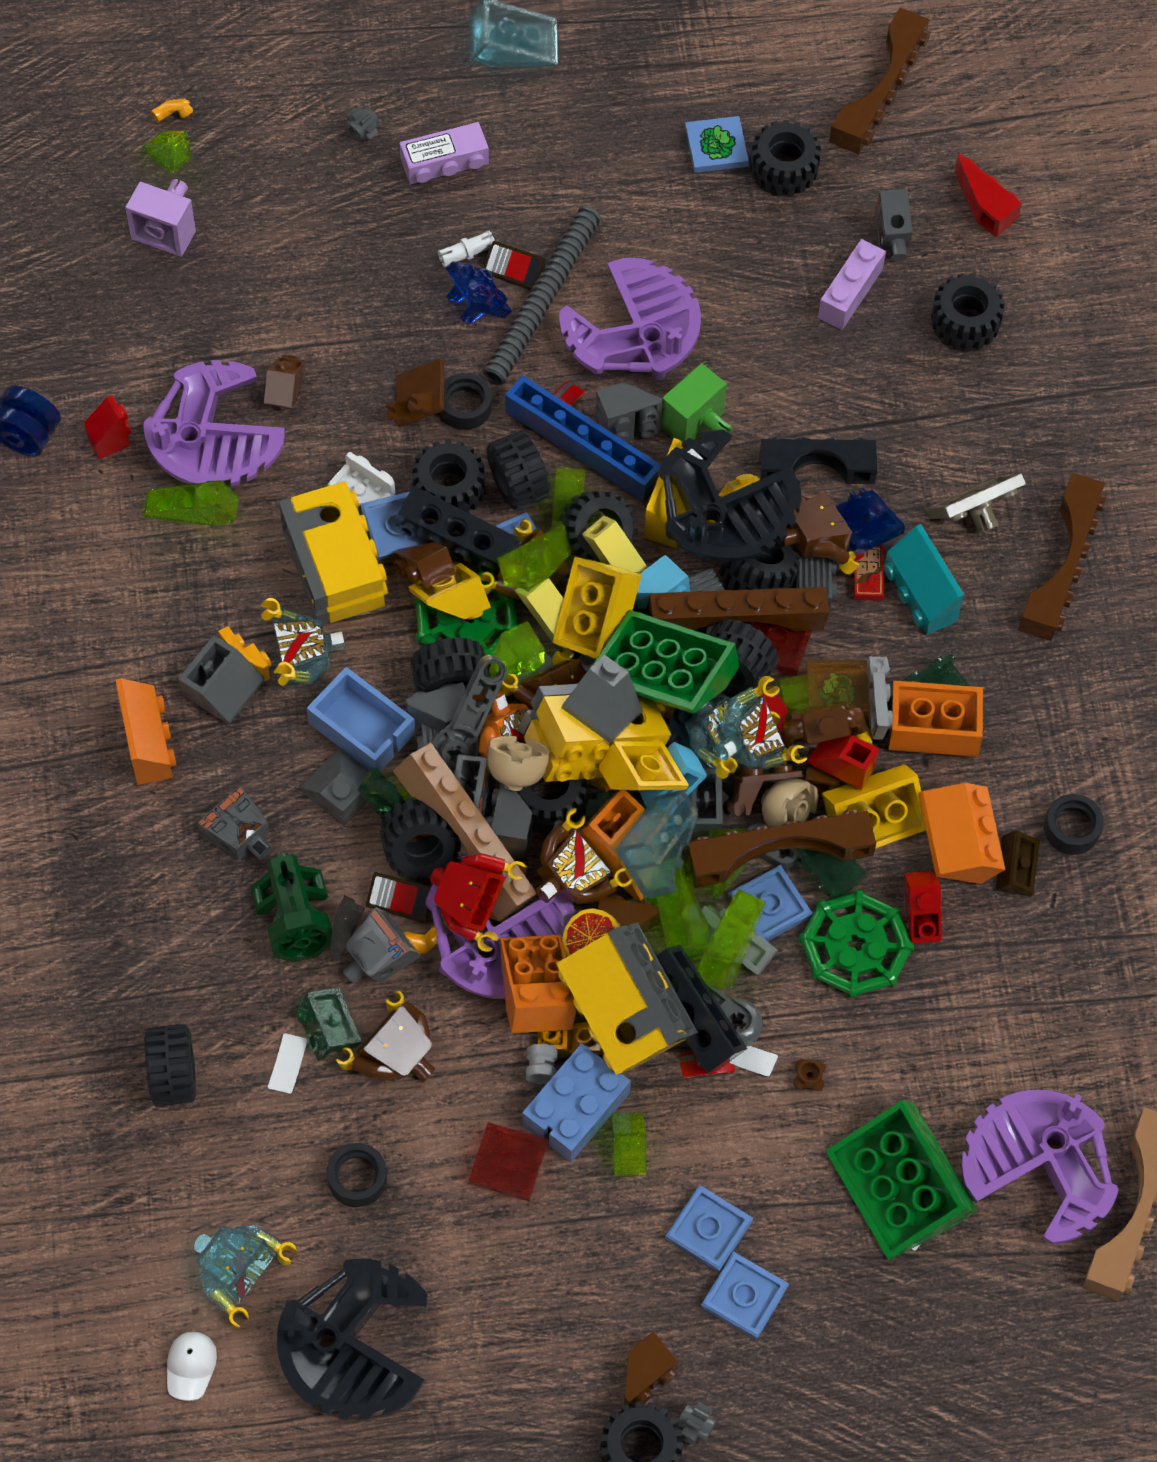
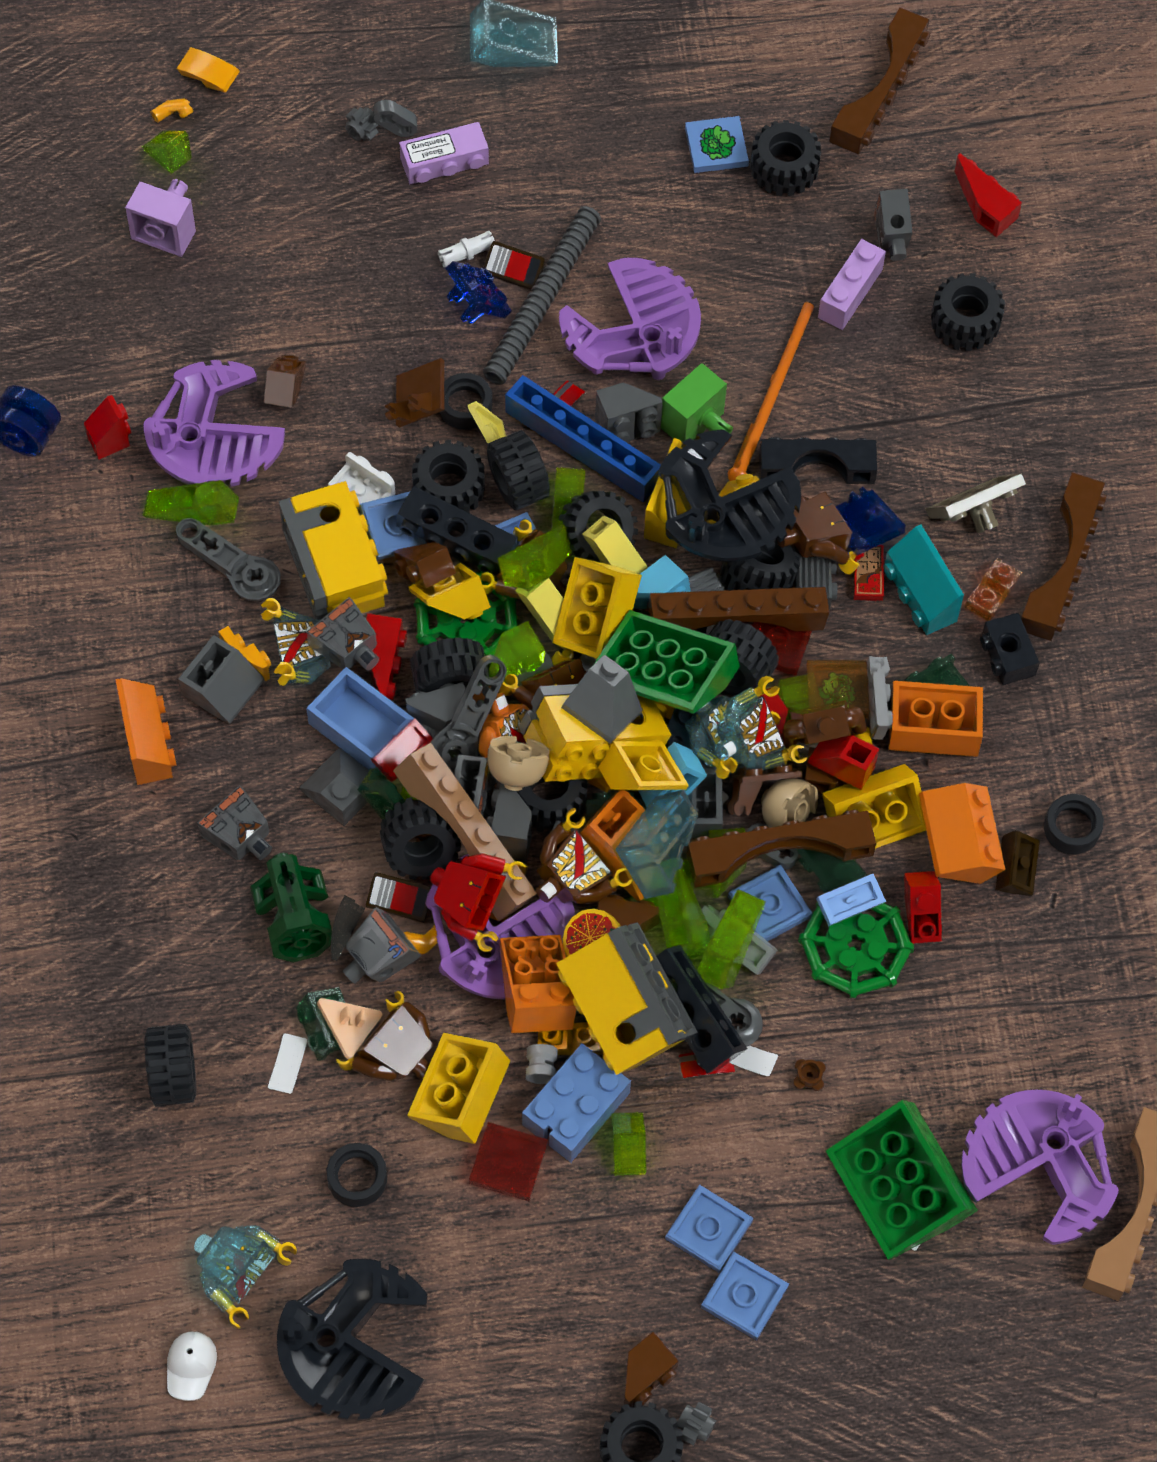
(209, 69): none -> light orange slope
(232, 562): none -> dark grey beam
(345, 637): none -> torso
(348, 1023): none -> light nougat piece
(389, 639): none -> red slope
(395, 118): none -> dark grey beam
(406, 741): none -> tile
(459, 1087): none -> yellow slope
(488, 423): none -> light yellow tile
(777, 379): none -> orange bar
(850, 899): none -> light blue plate
(993, 589): none -> clear orange slope
(1009, 633): none -> black brick

